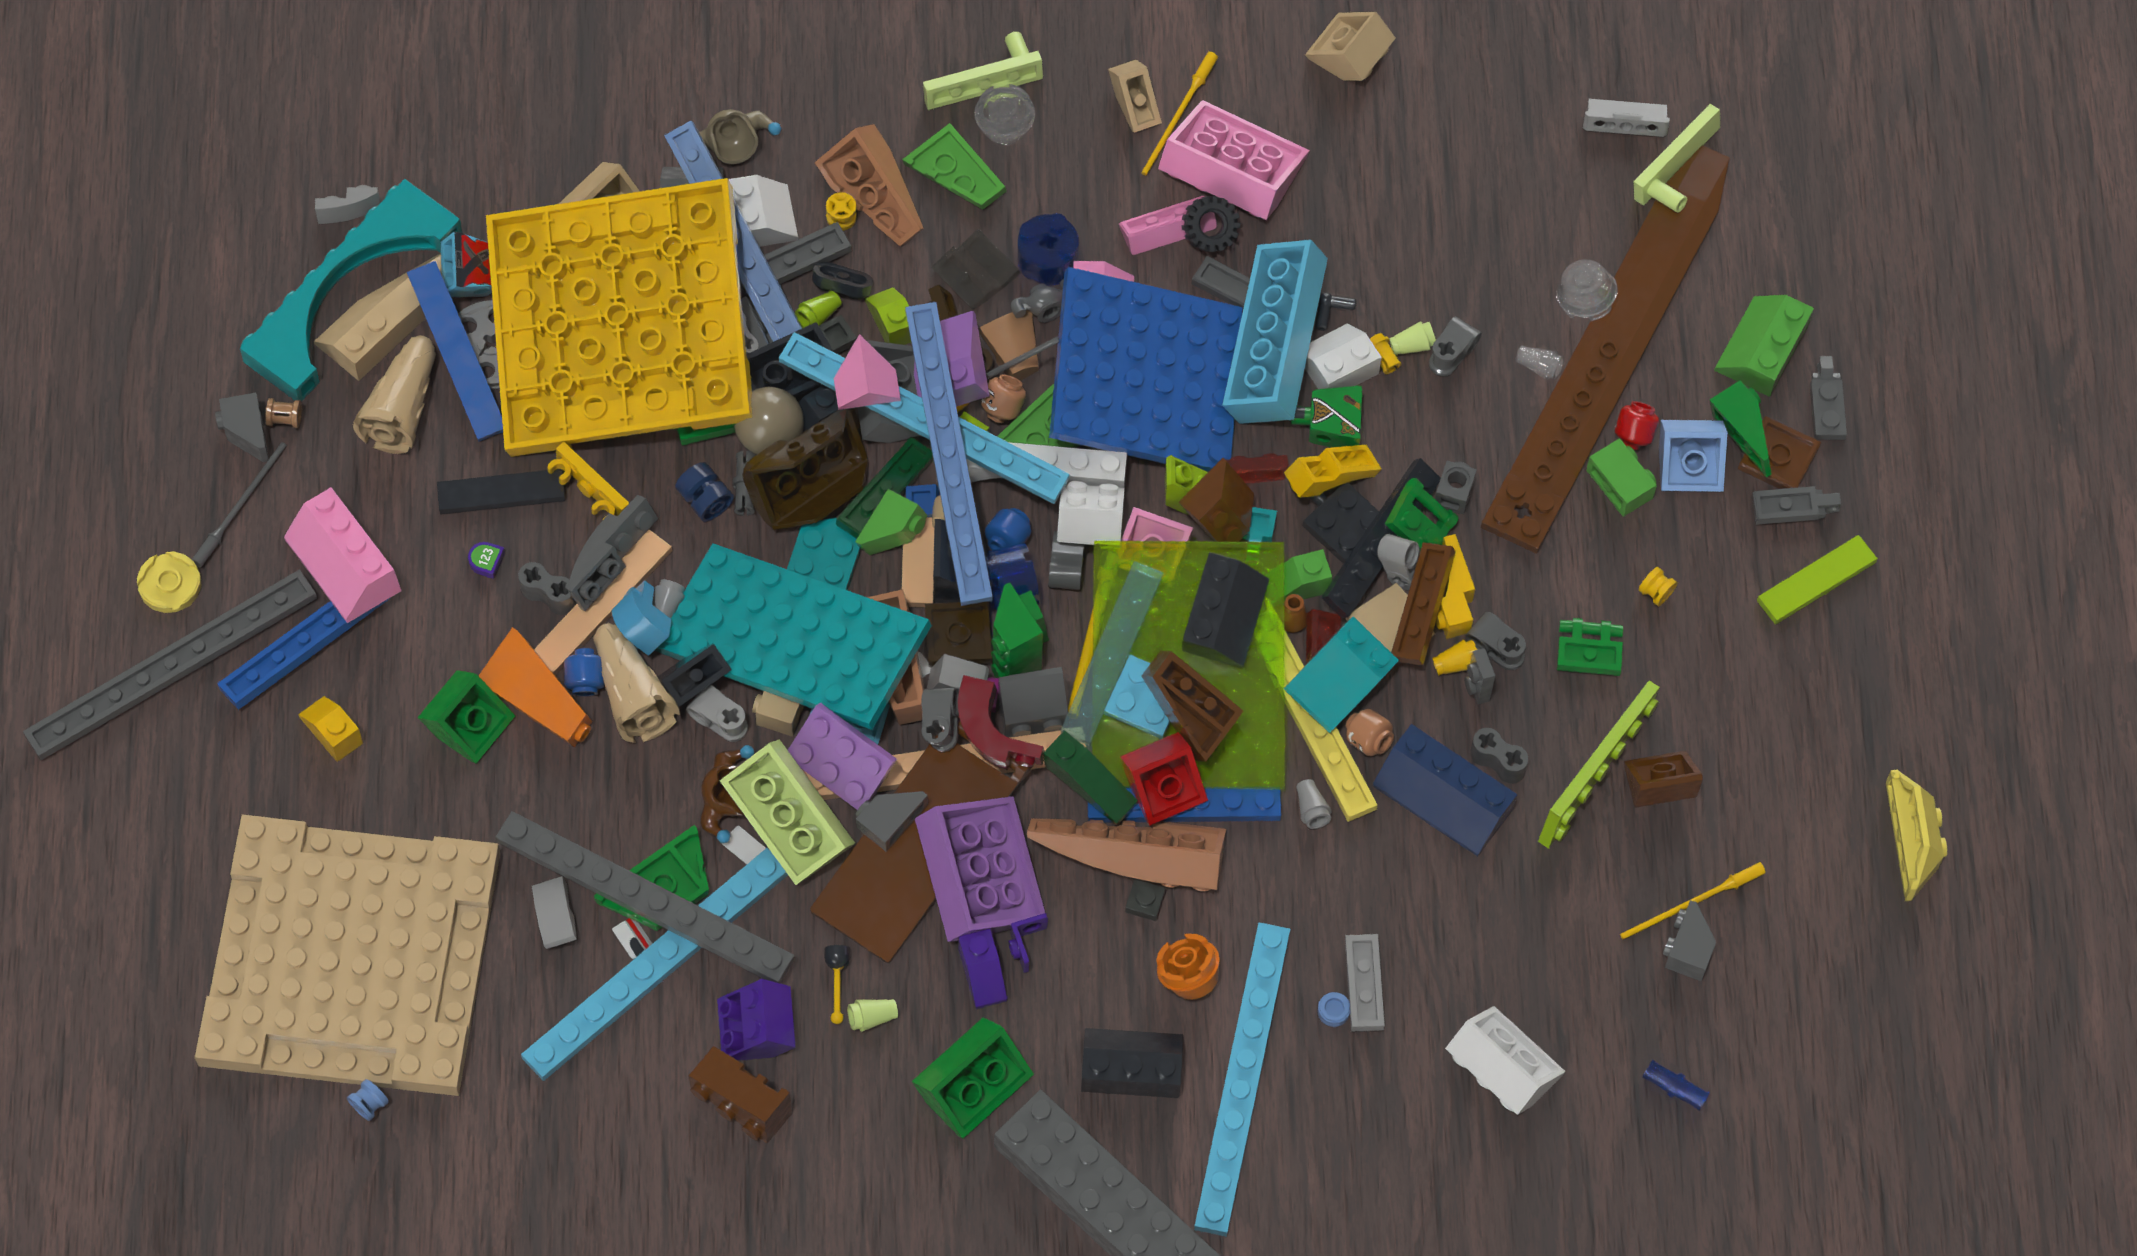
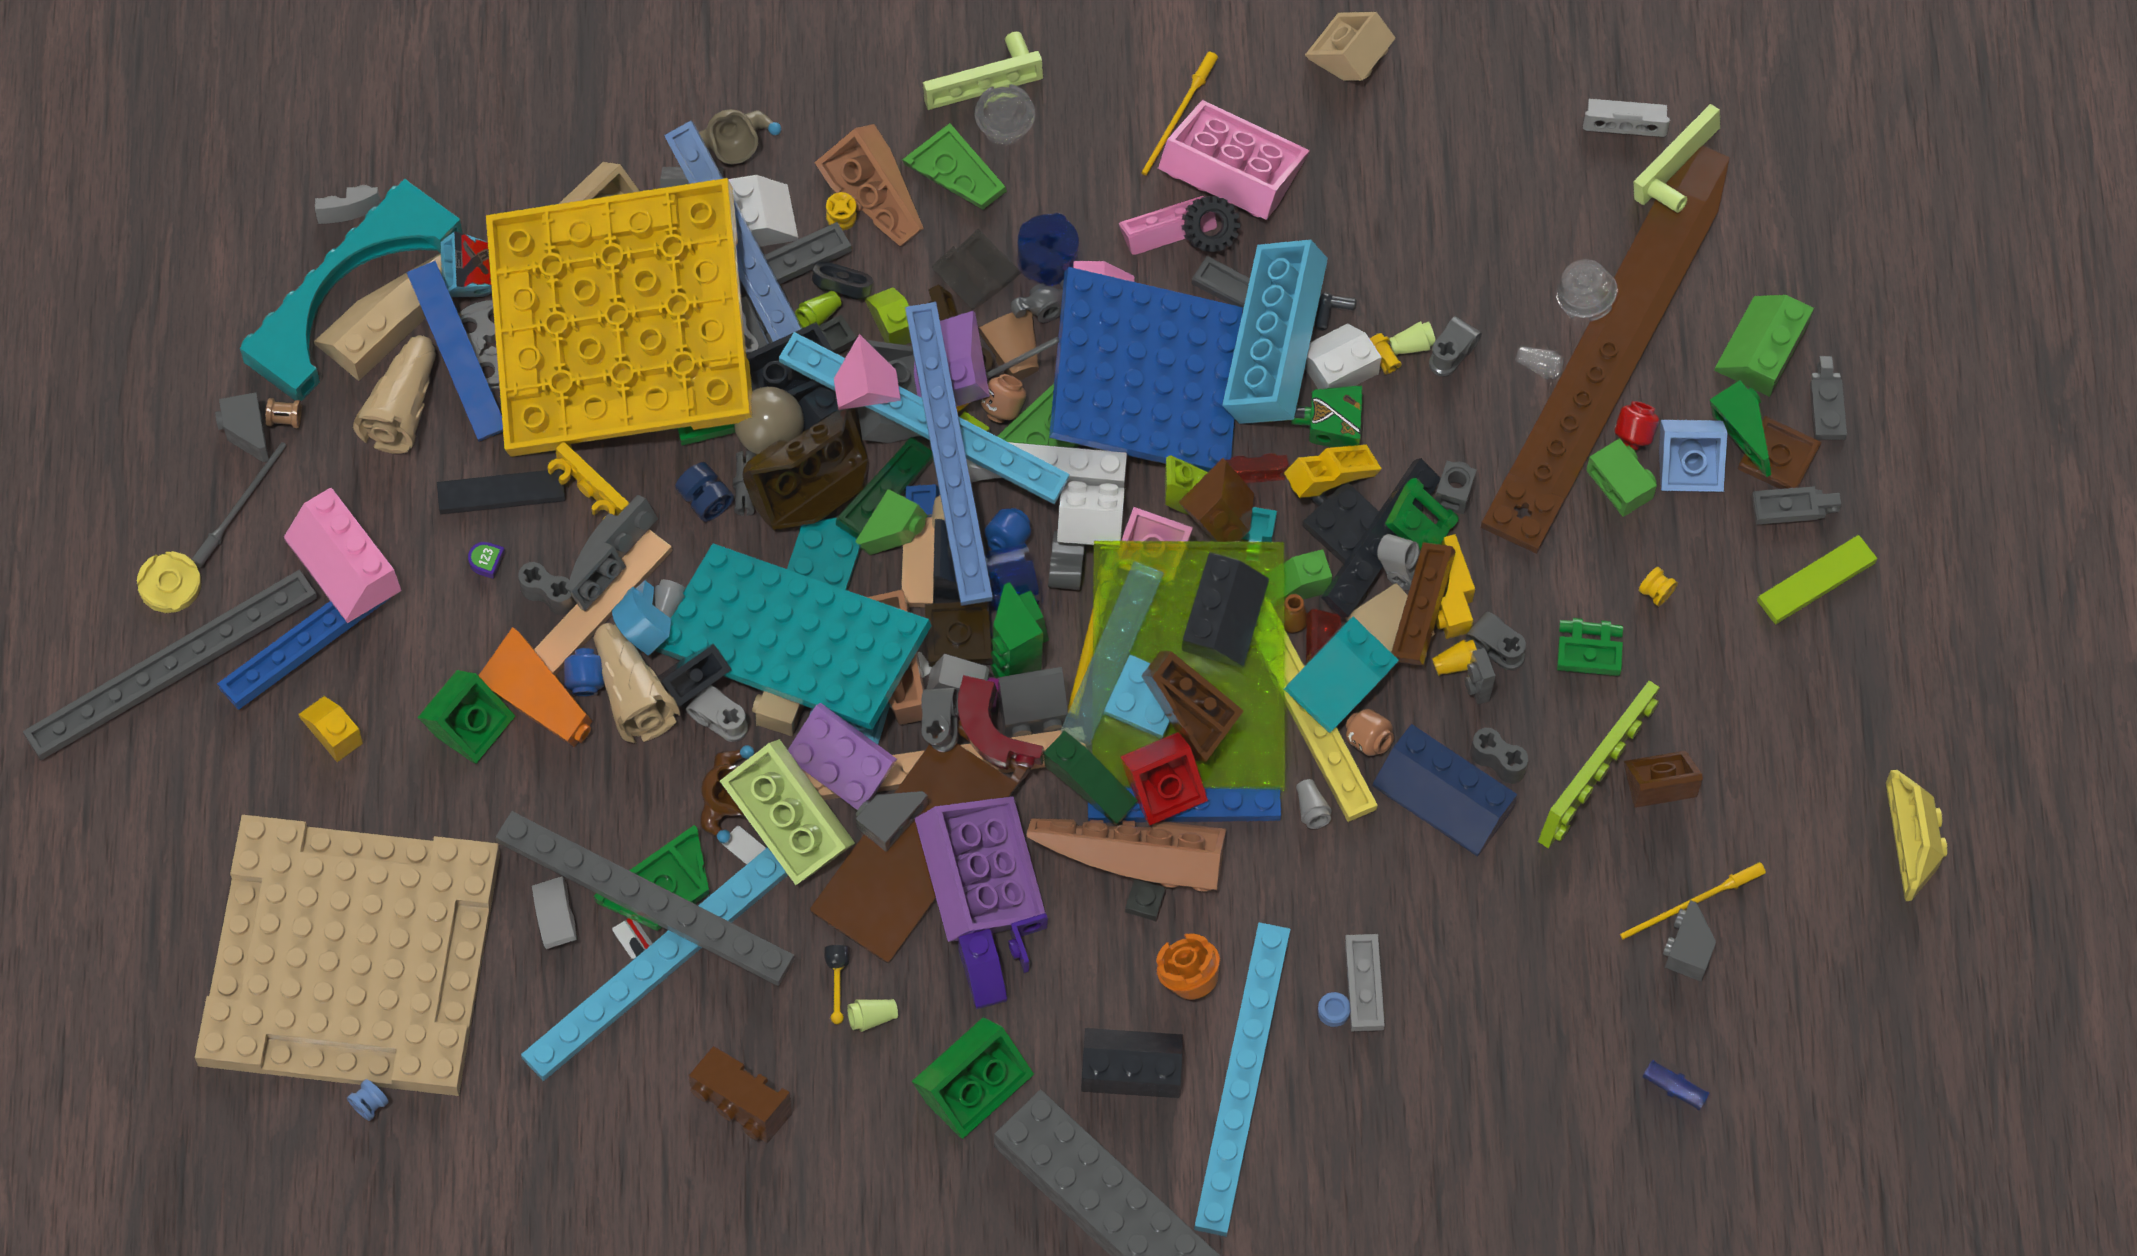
(757, 1021): dark purple slope -> none
(1135, 95): tan slope -> none
(1504, 1060): white slope -> none

